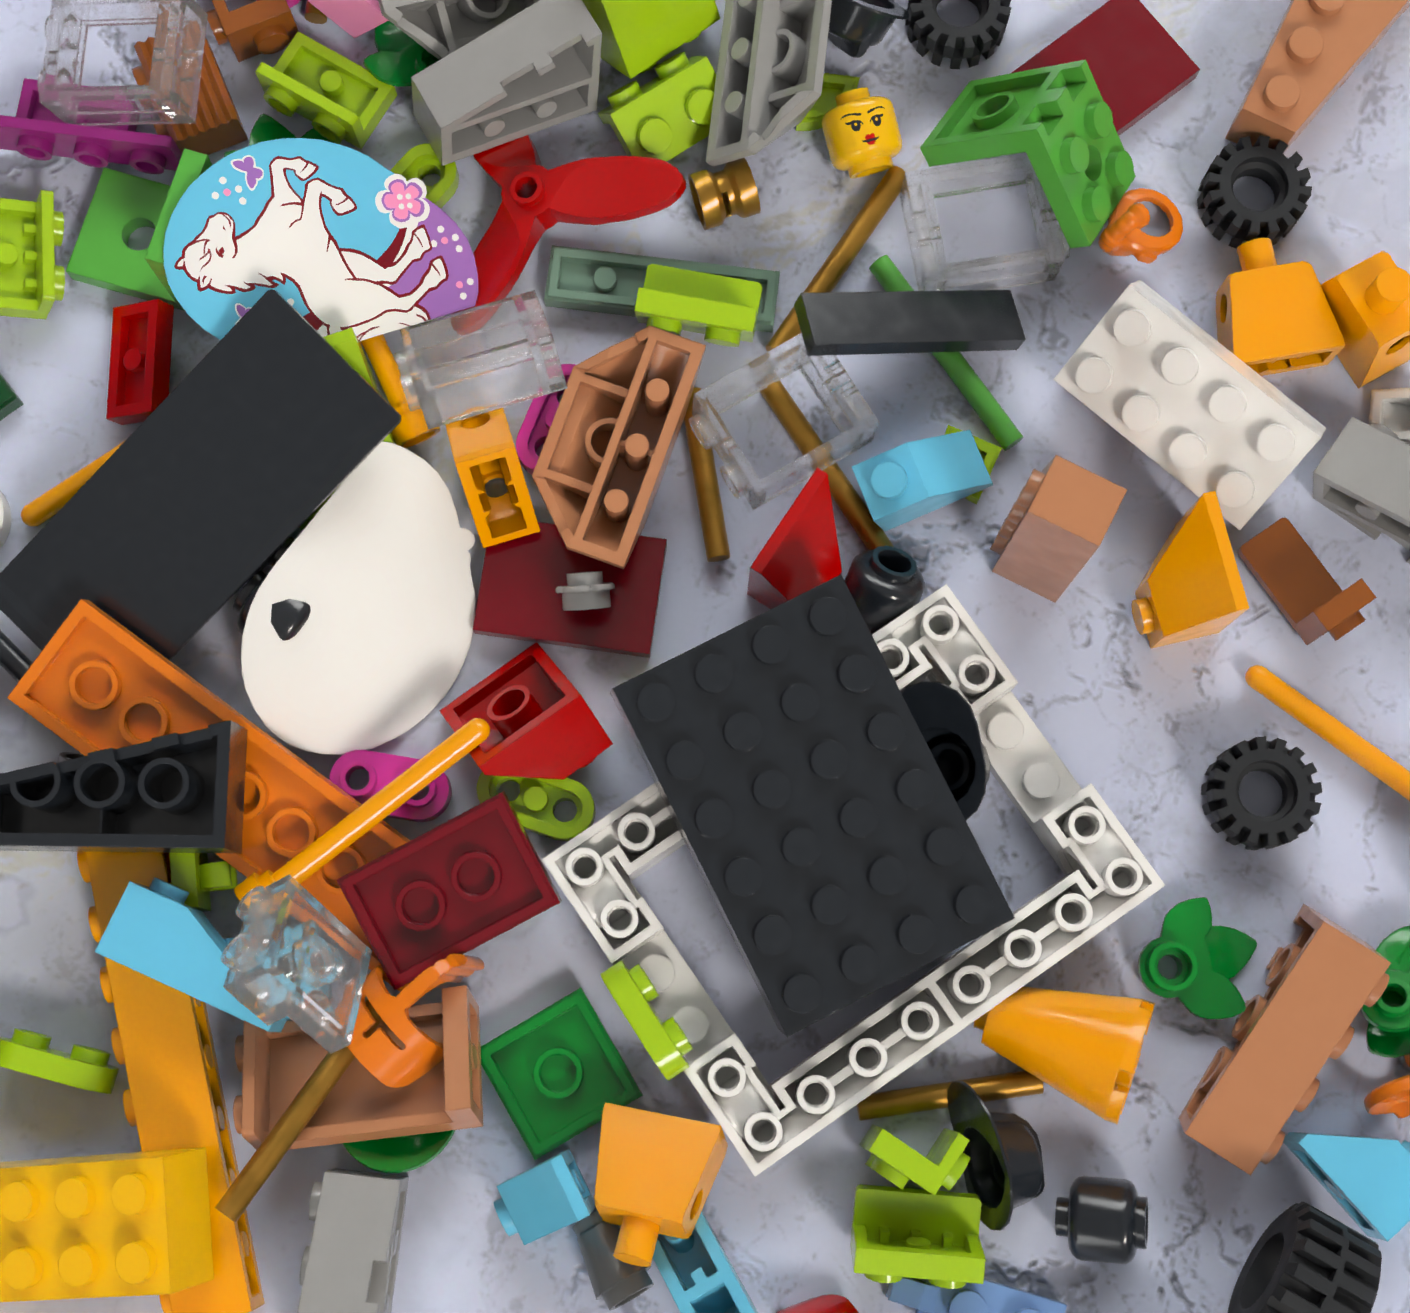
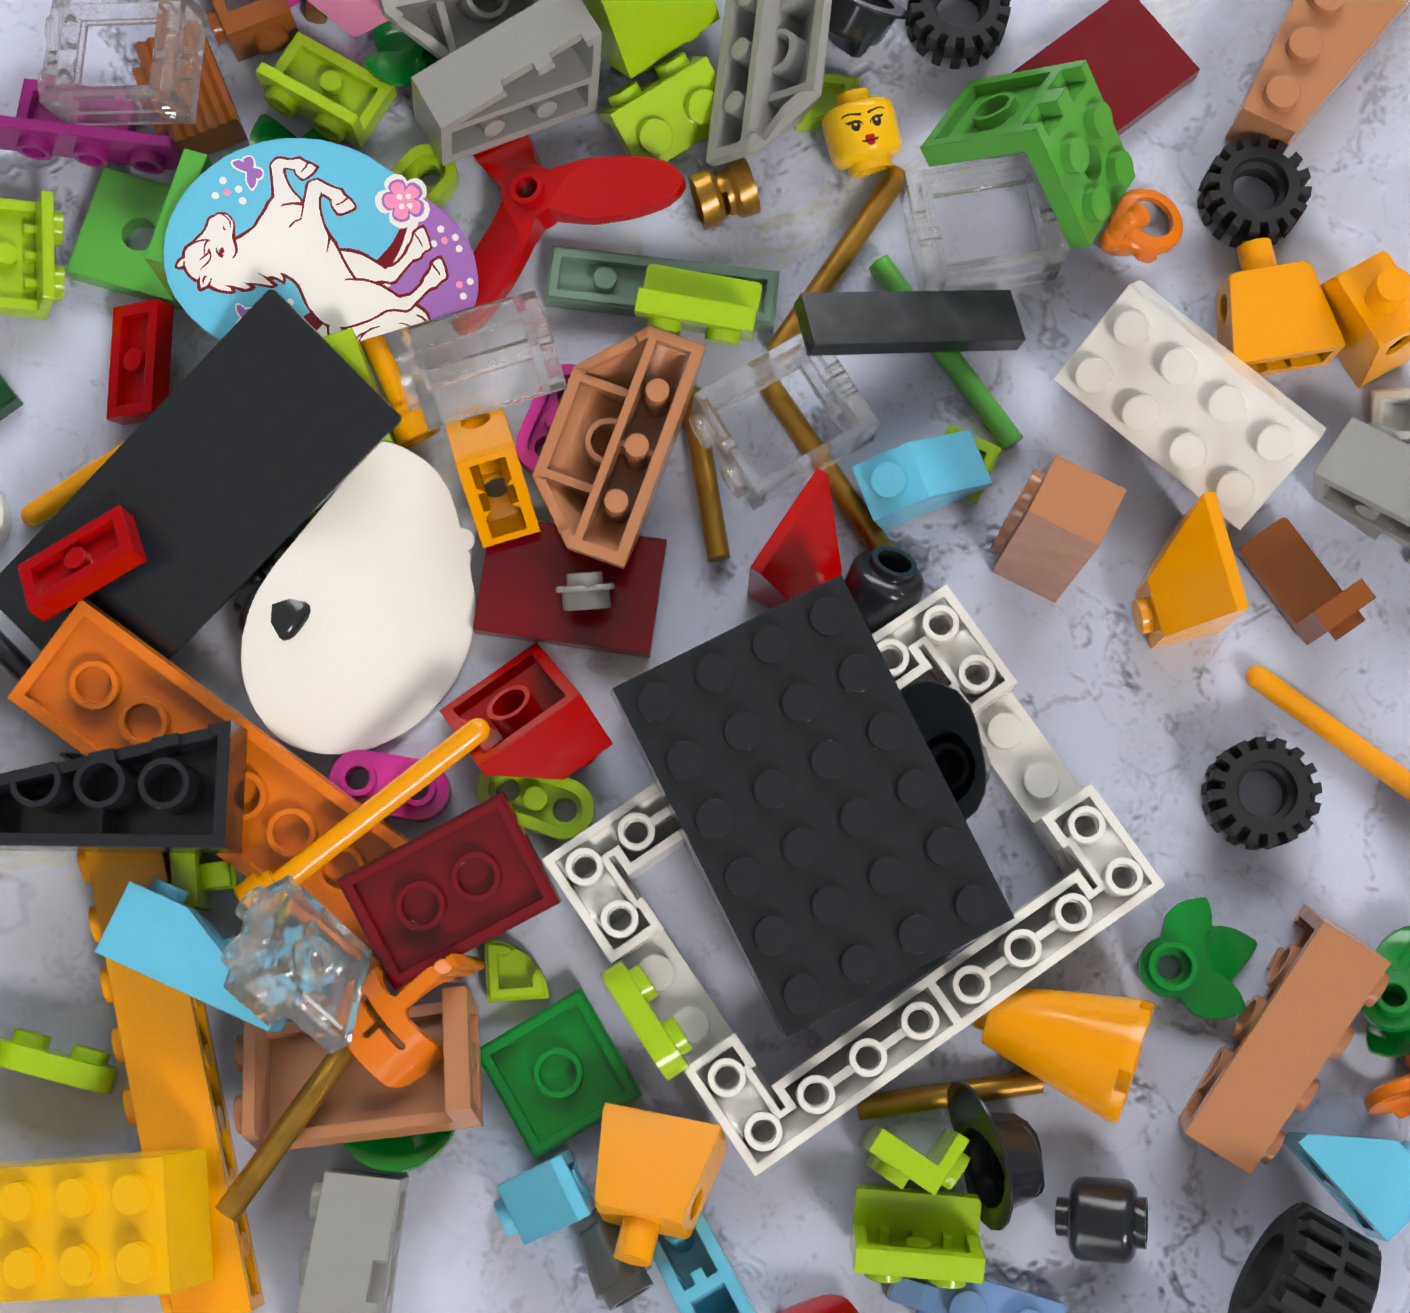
(81, 563): none -> red plate
(512, 974): none -> lime tile

